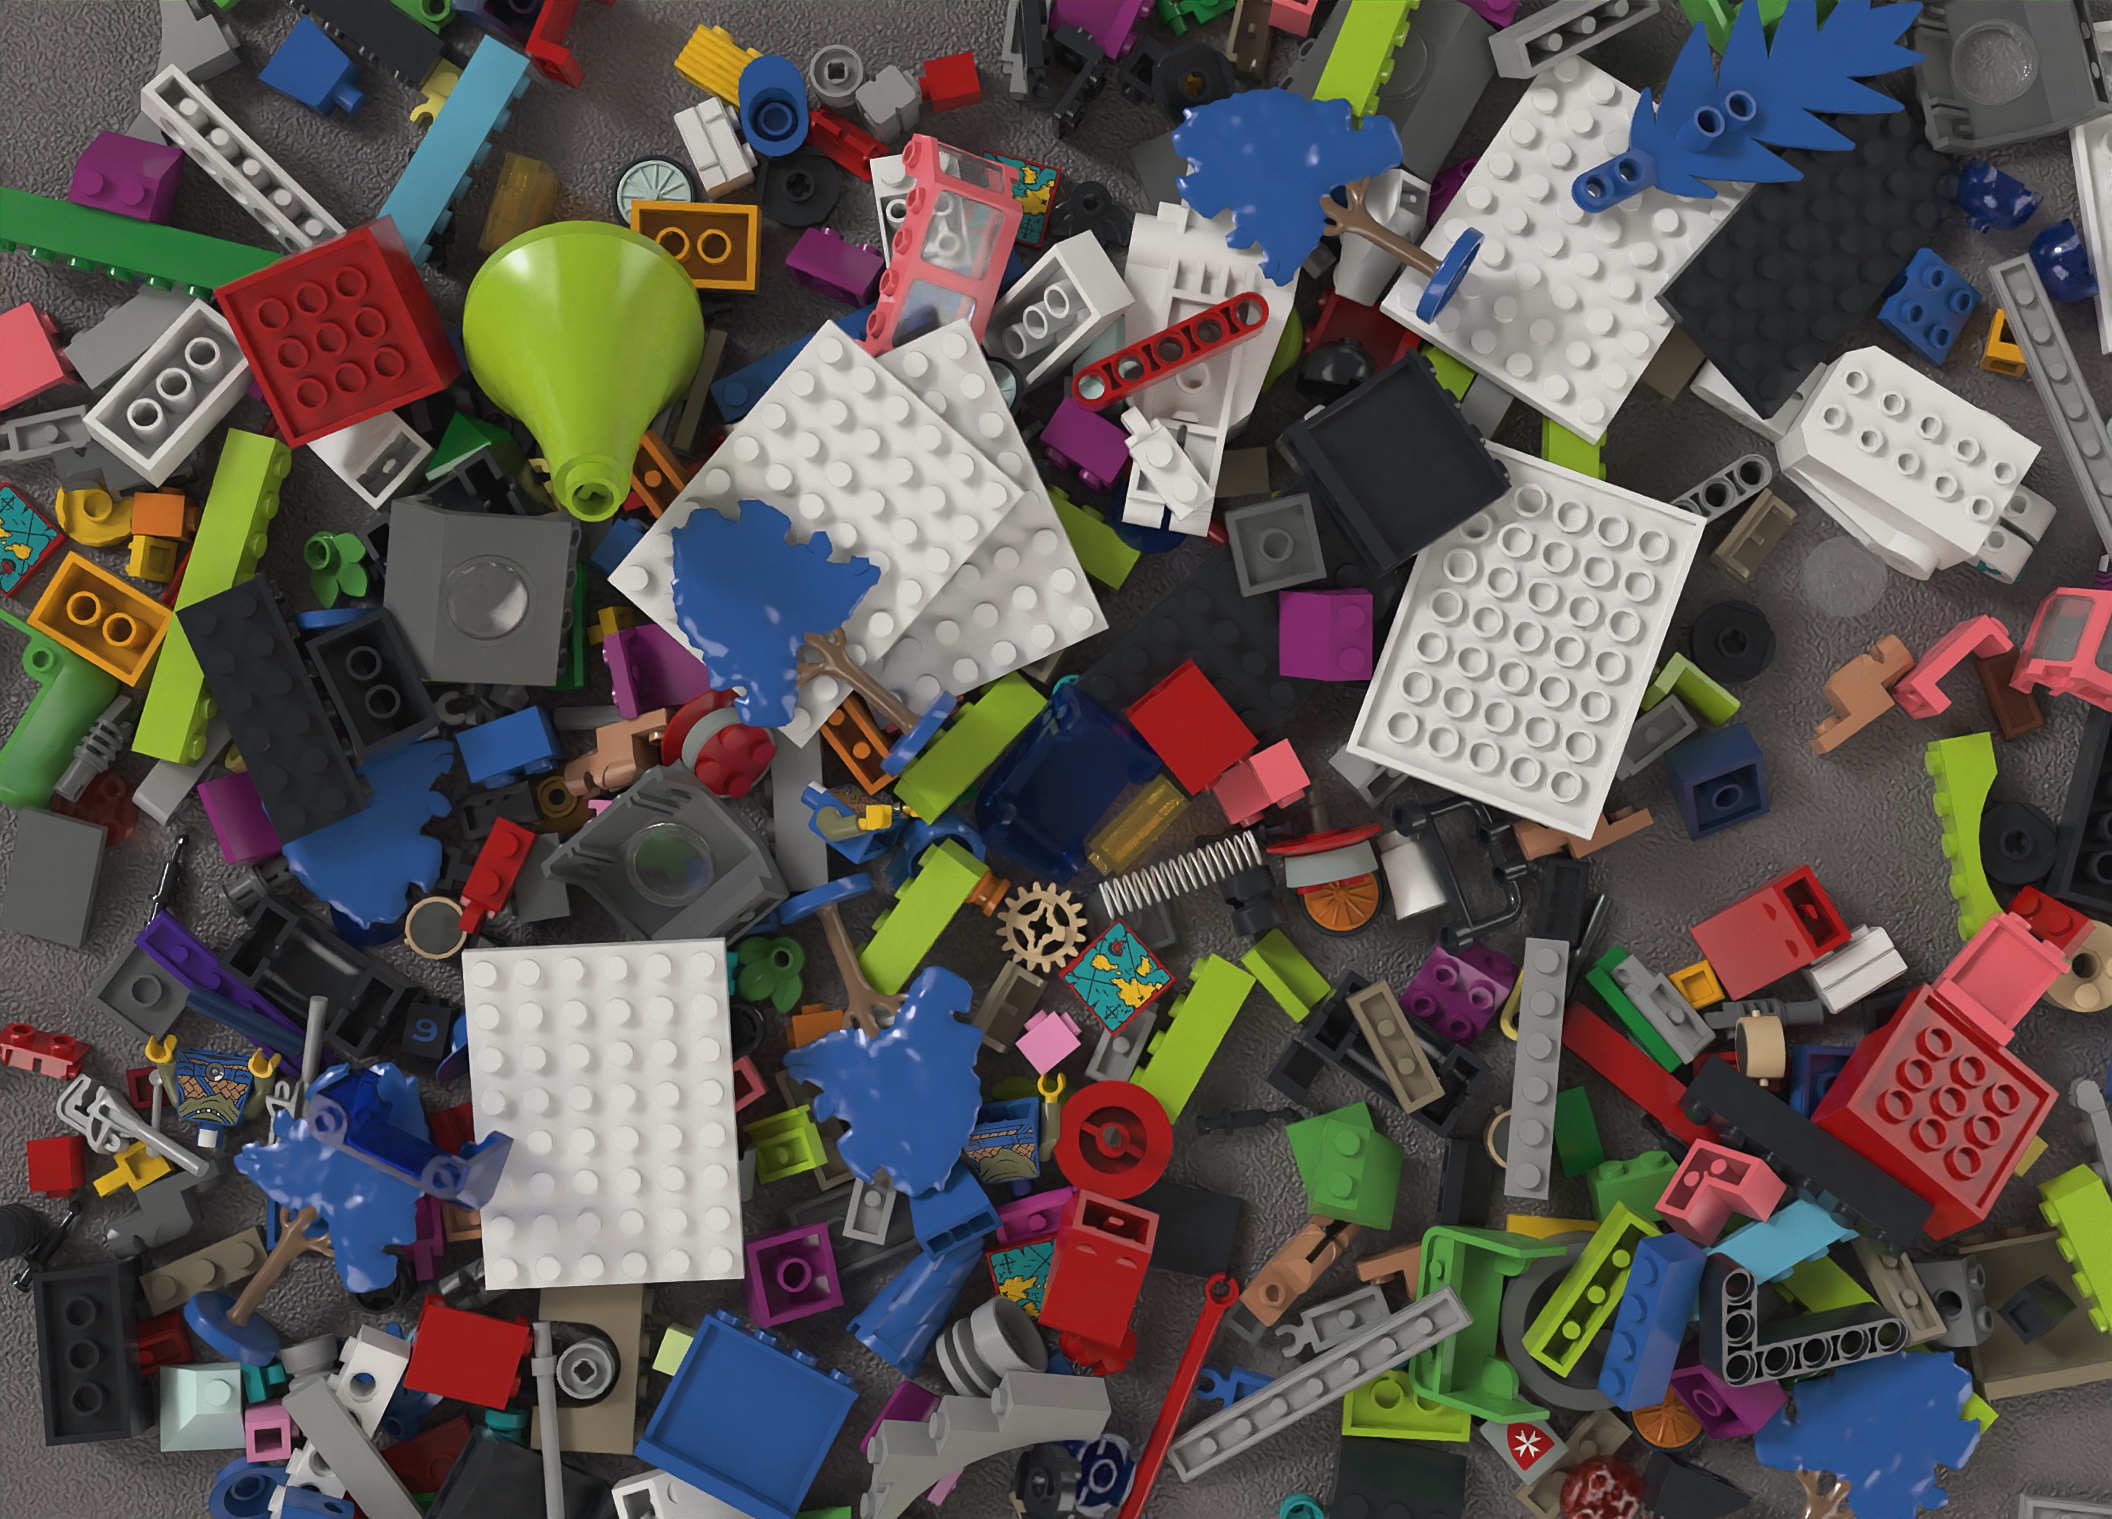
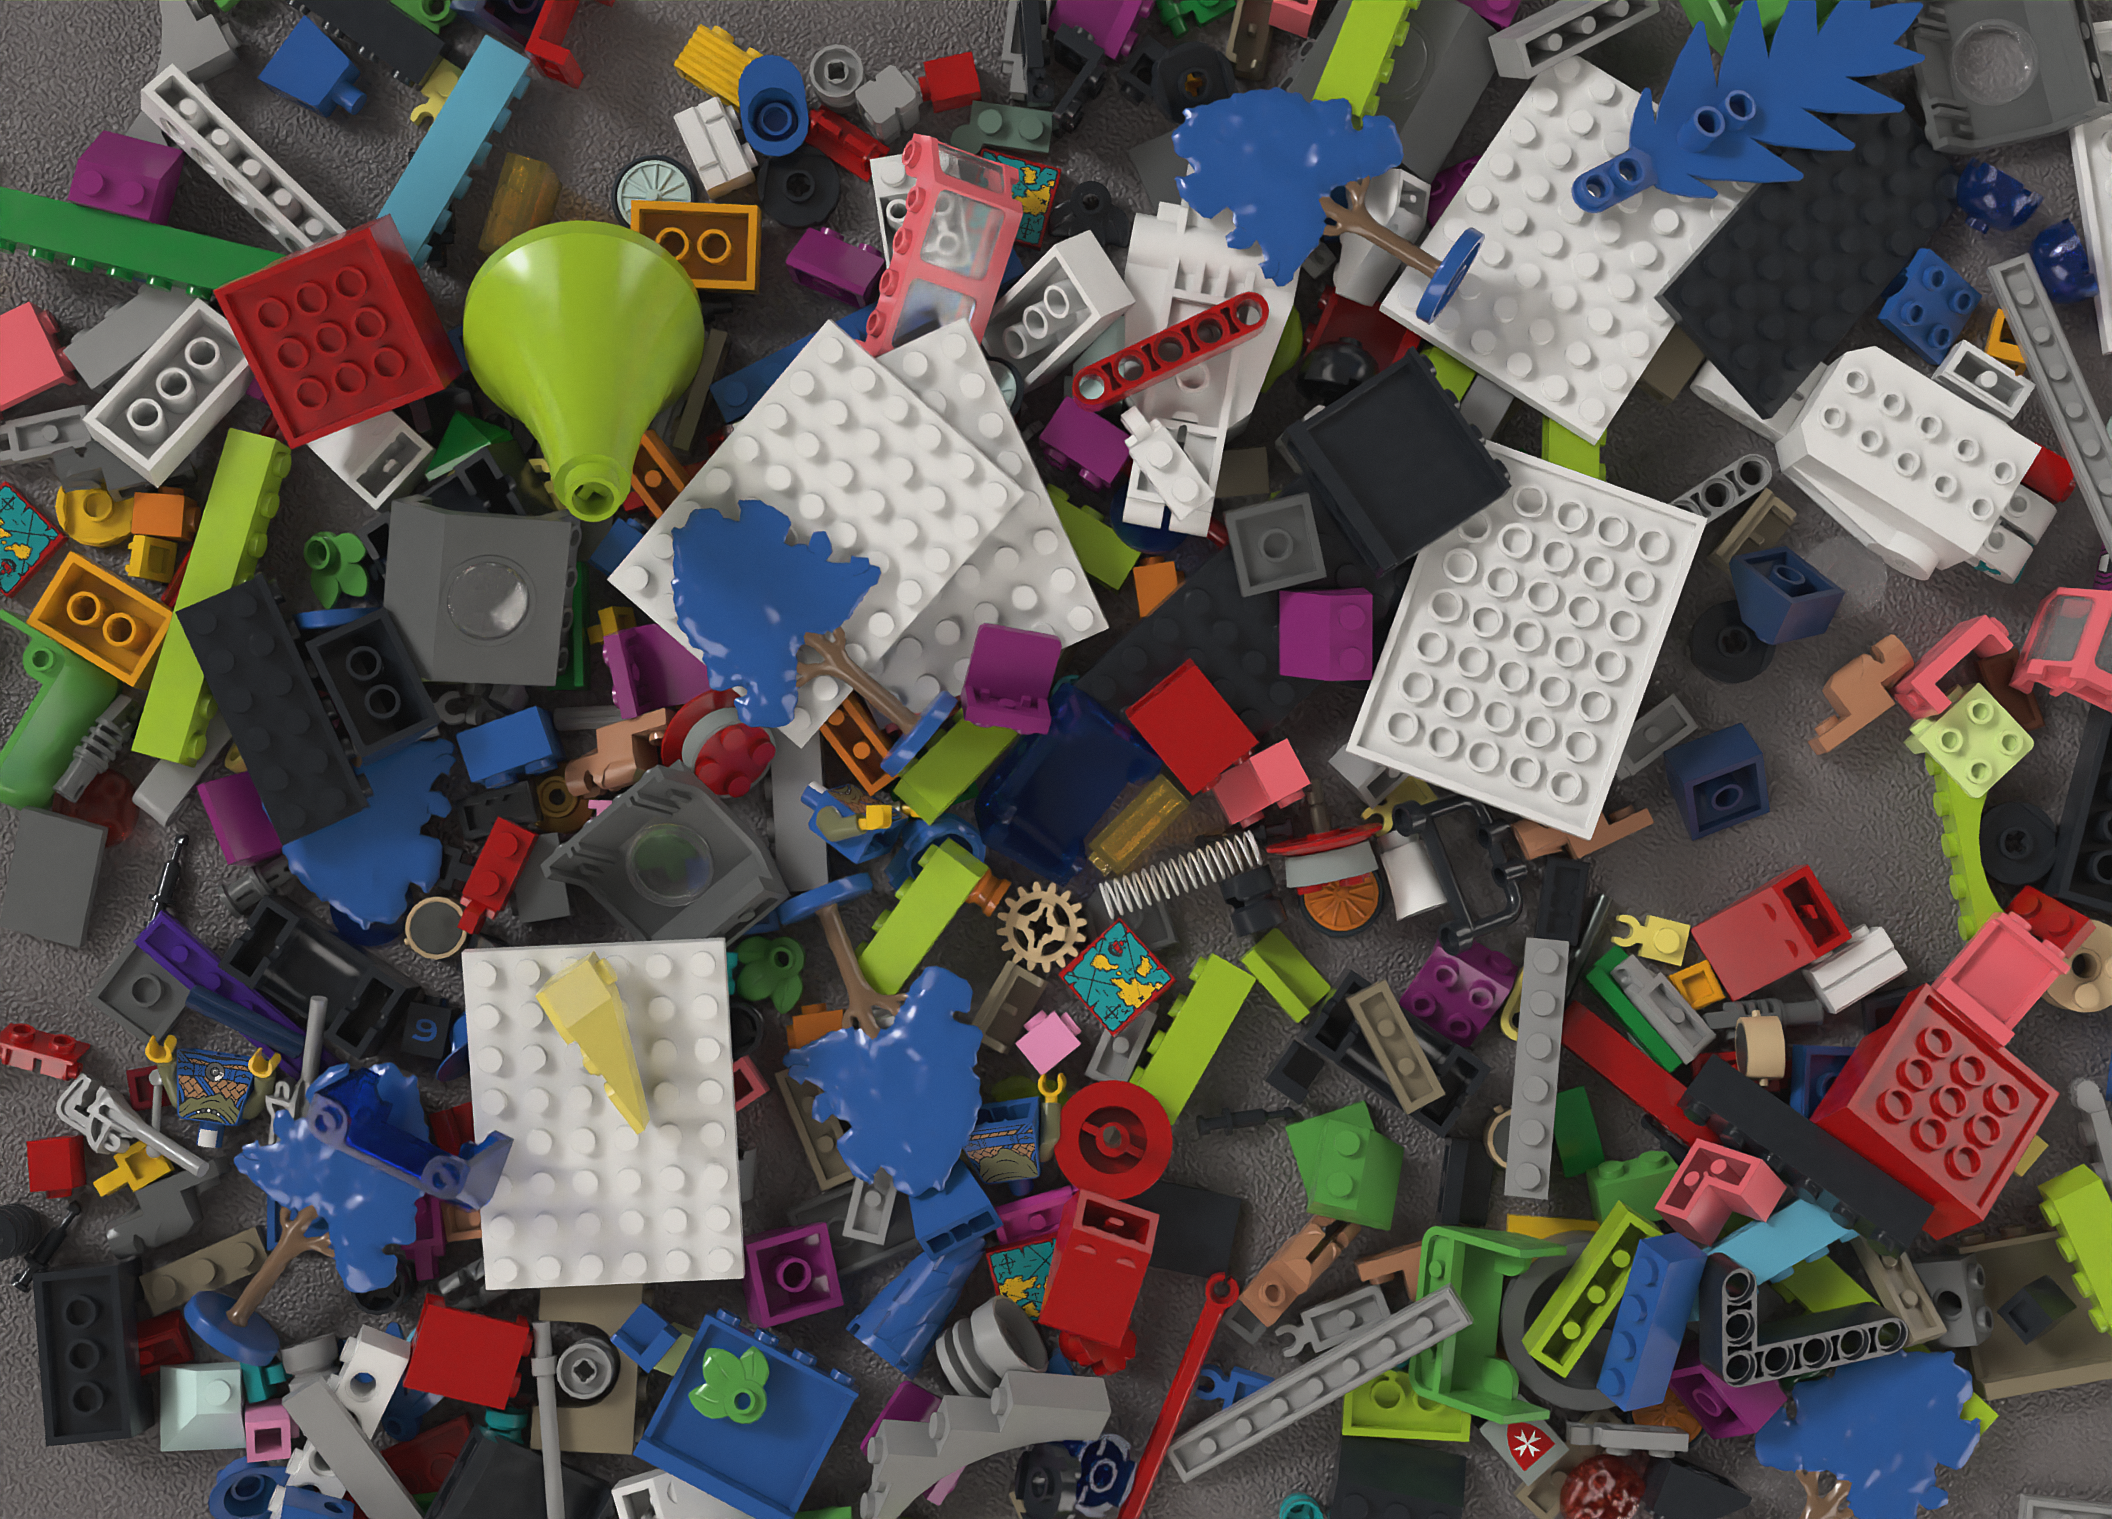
(589, 1010): none -> light yellow wedge
(645, 1337): none -> blue panel
(727, 1380): none -> bright green plate
(786, 1144): lime plate -> none
(1005, 129): none -> sand green hinge
(1010, 679): none -> magenta bracket
(1153, 582): none -> orange brick
(1409, 789): none -> light yellow plate
(1622, 1438): none -> light grey plate
(1658, 938): none -> light yellow plate
(1692, 686): lime bracket -> none
(1783, 595): none -> dark blue slope
(1971, 739): none -> yellowish green bracket
(1983, 381): none -> white brick
(2050, 476): none -> red brick

